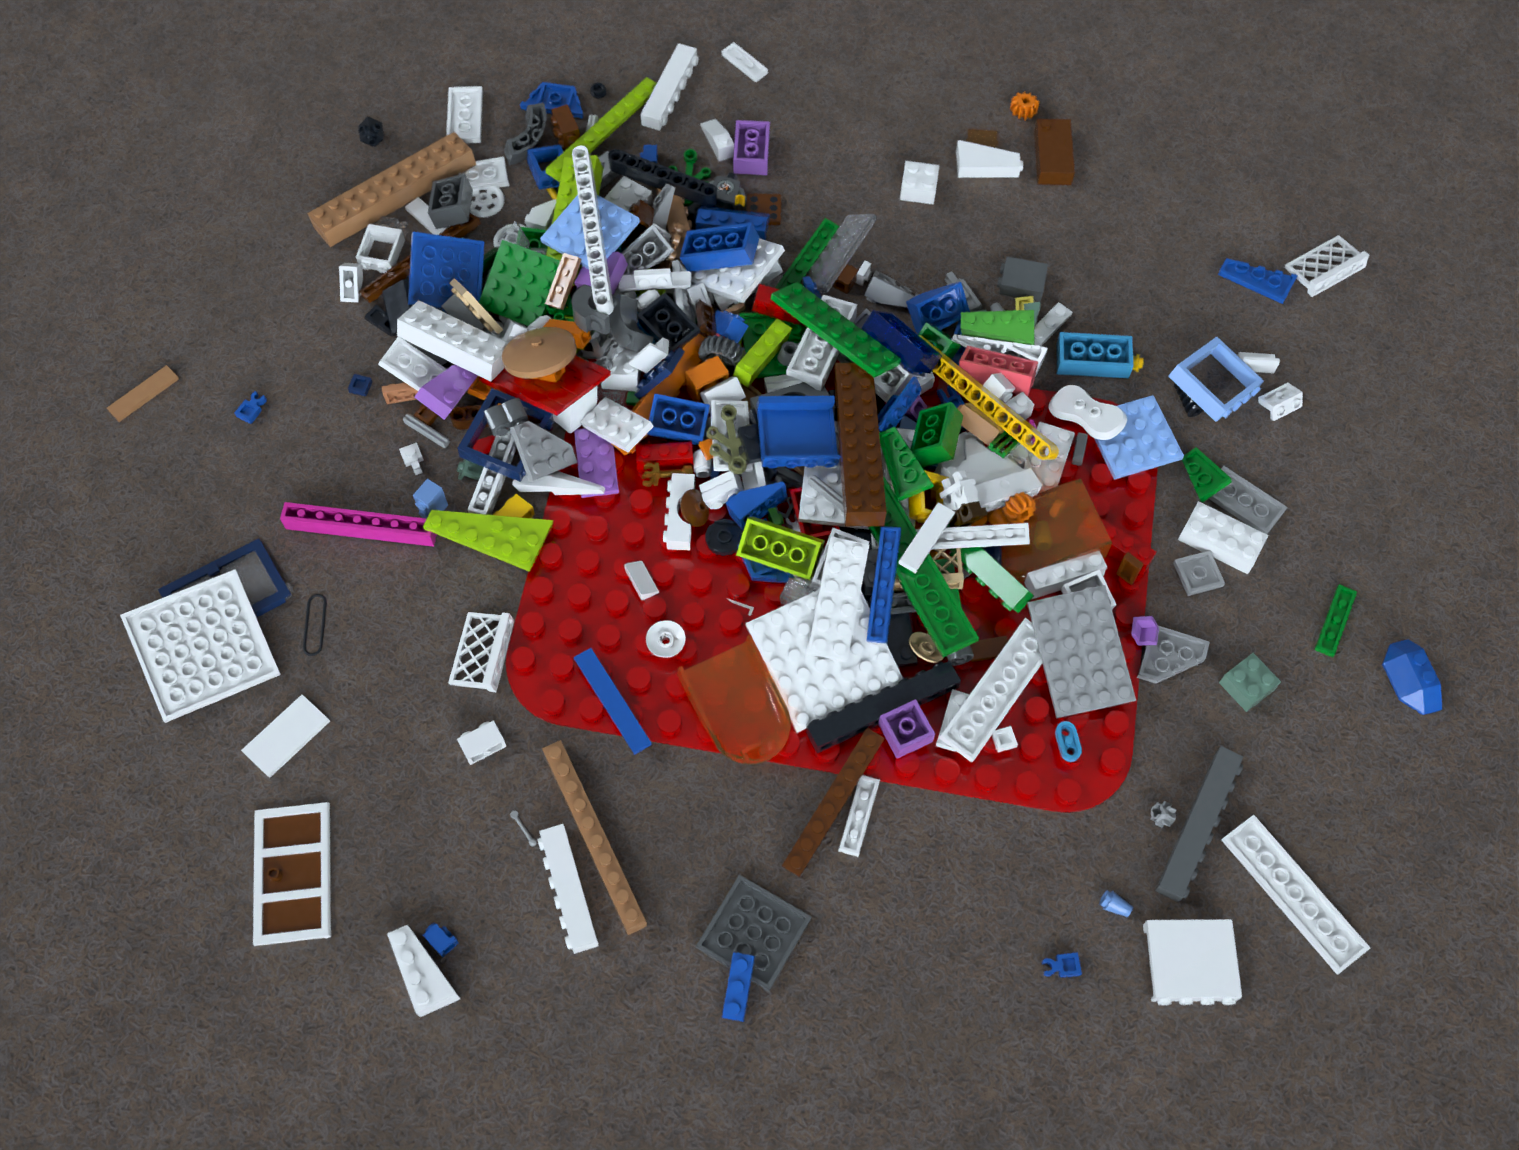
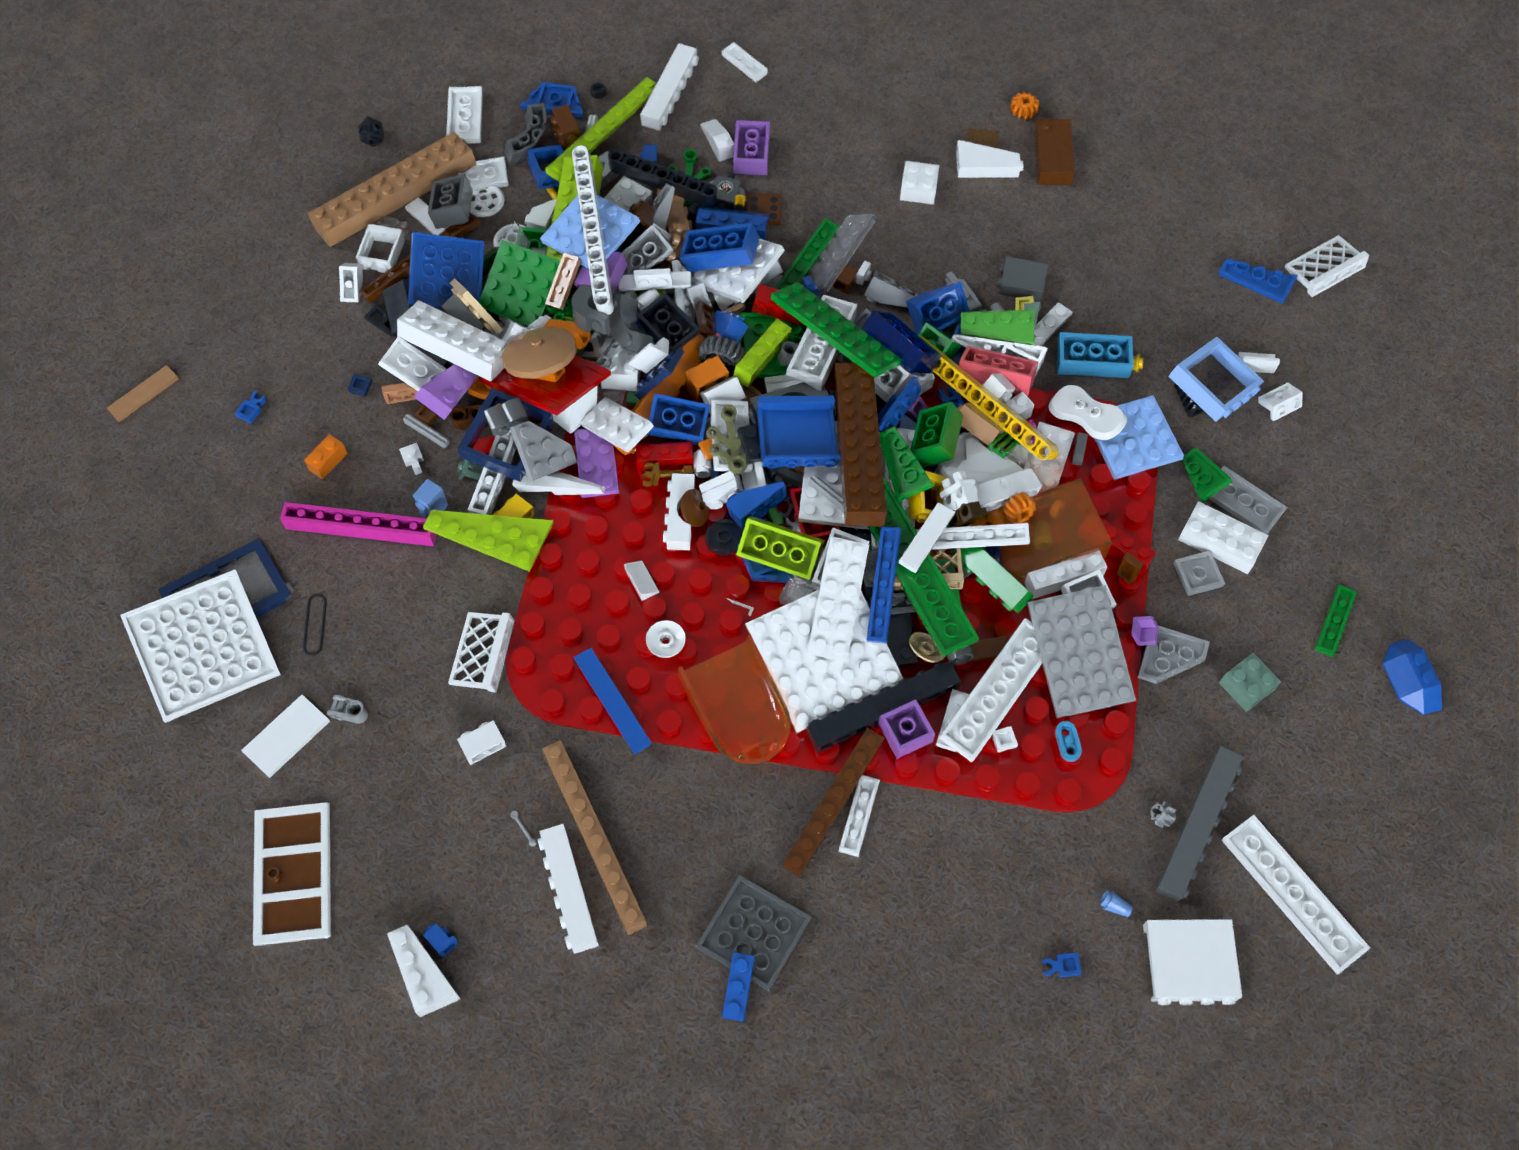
(325, 456): none -> orange brick
(344, 709): none -> light grey piece

